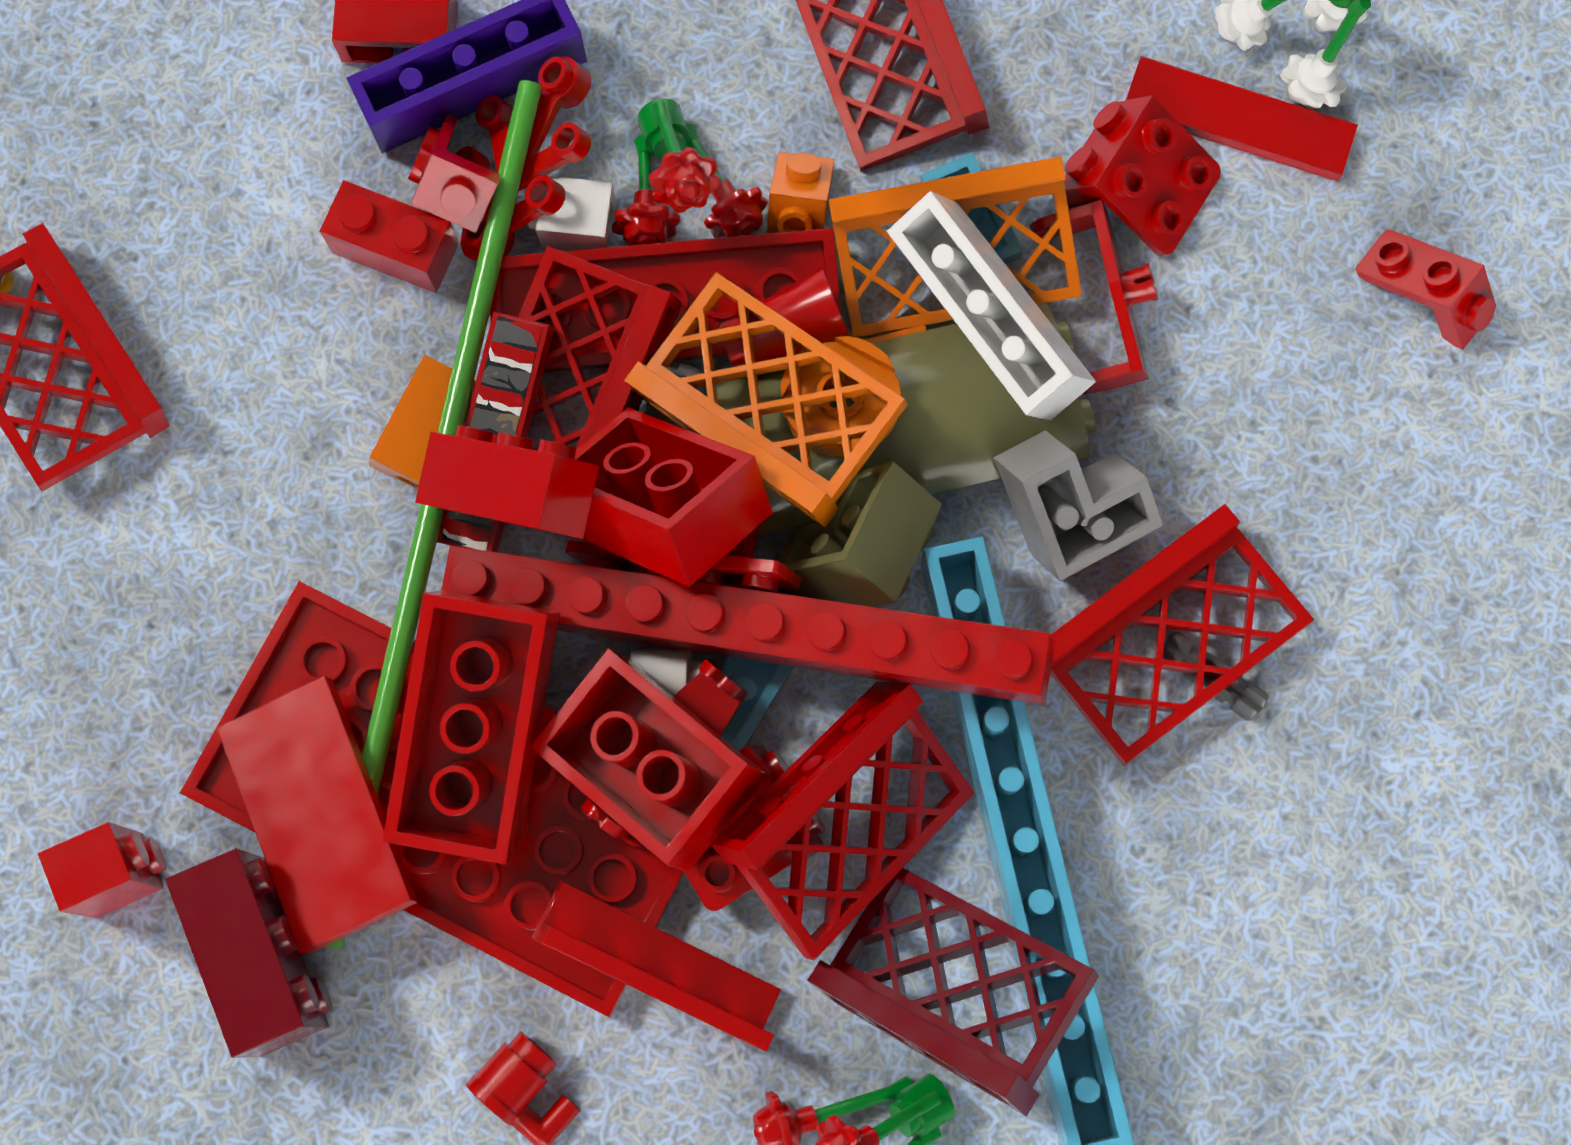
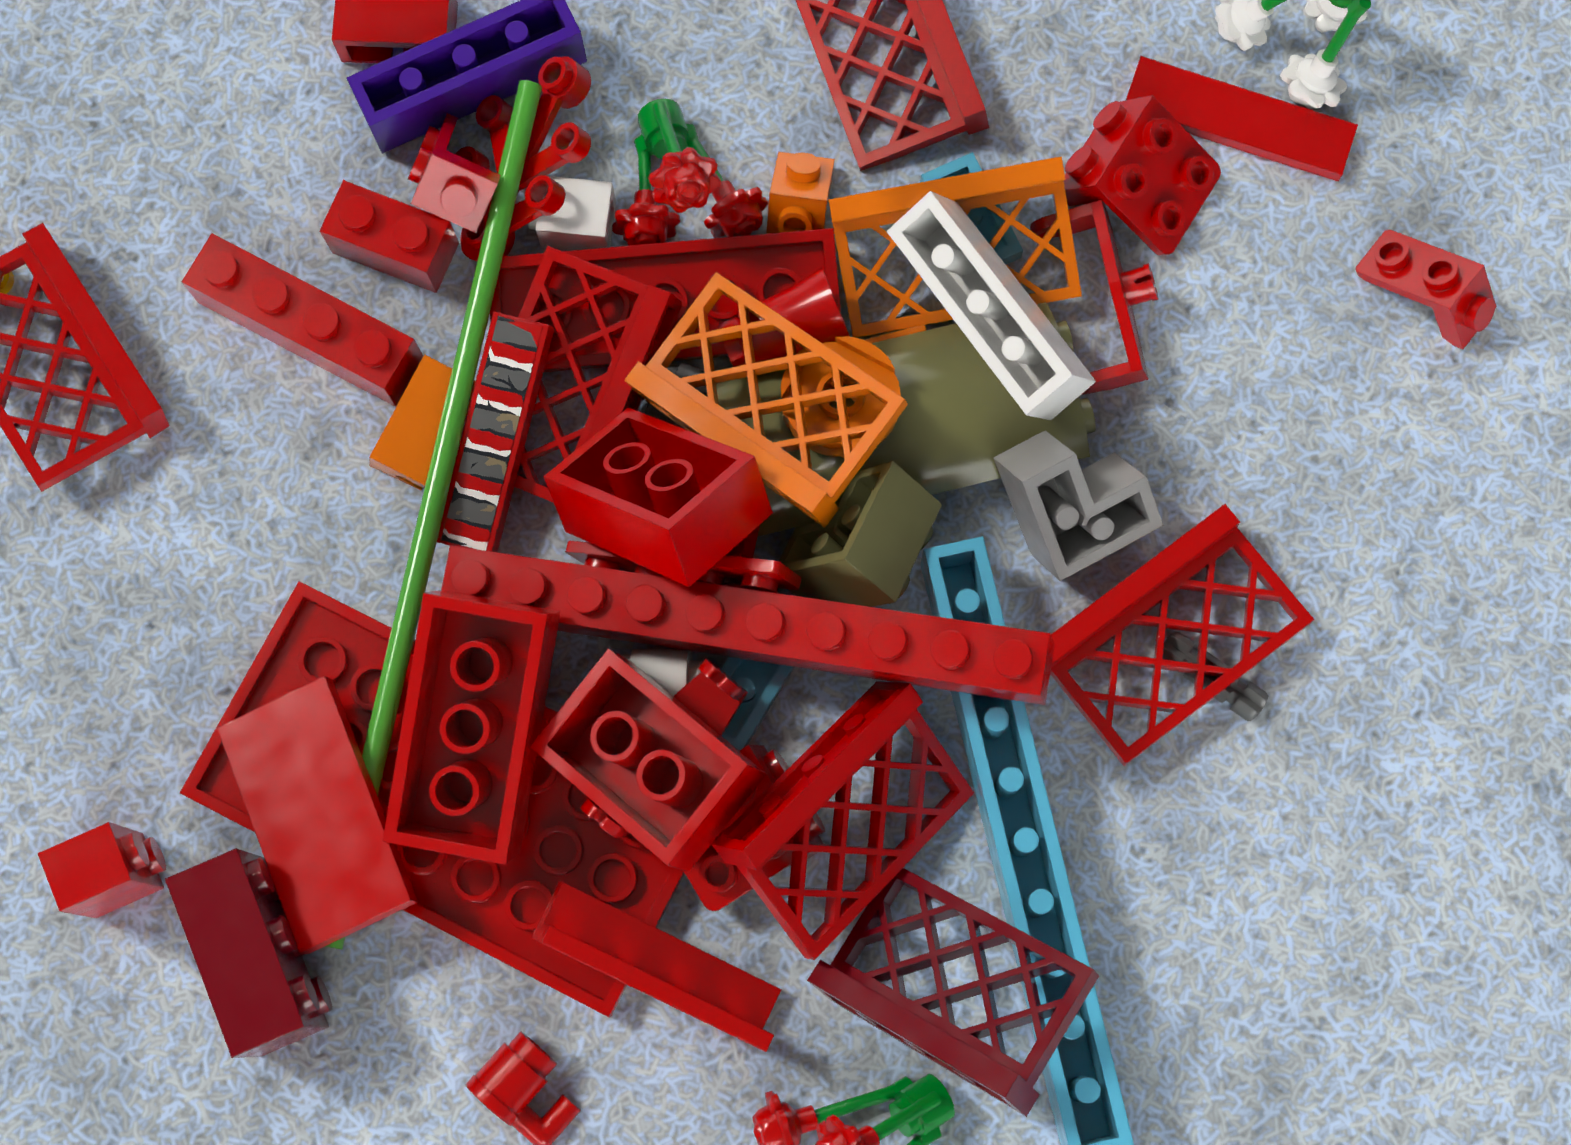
(303, 319): none -> red brick
(508, 480): red brick -> none

